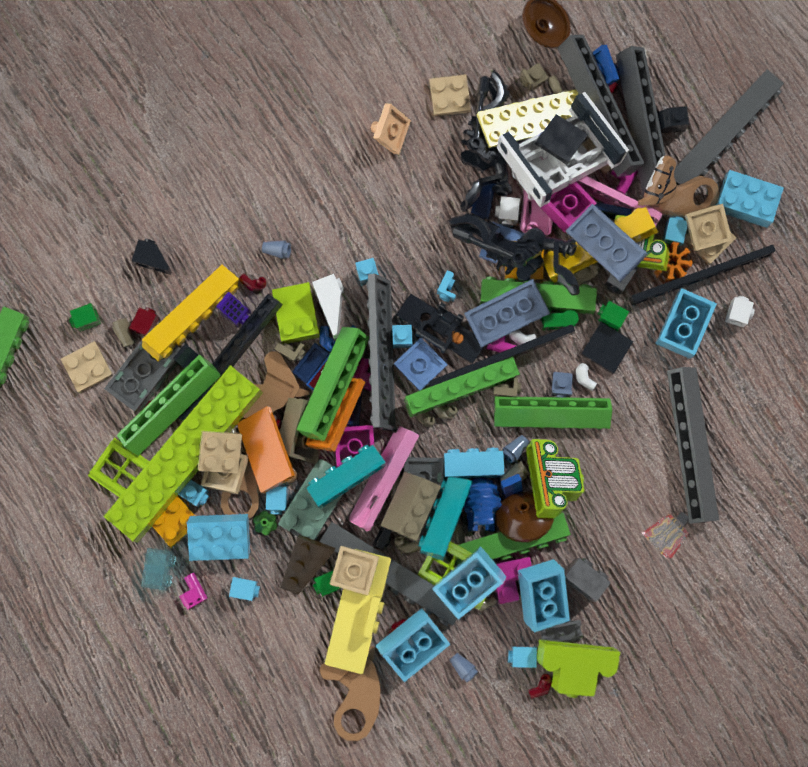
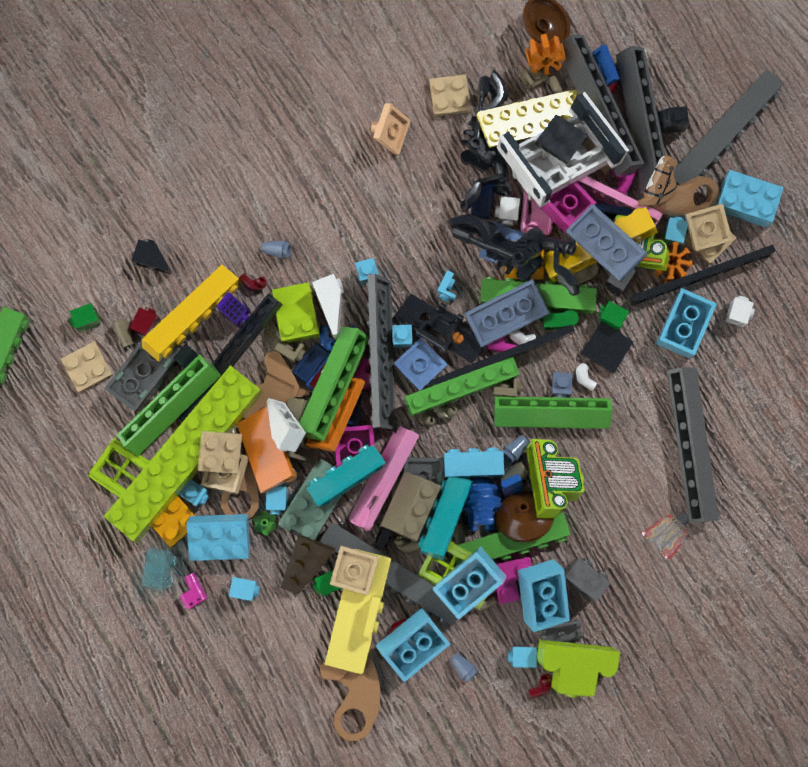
(284, 427): none -> white slope
(545, 54): none -> orange gear

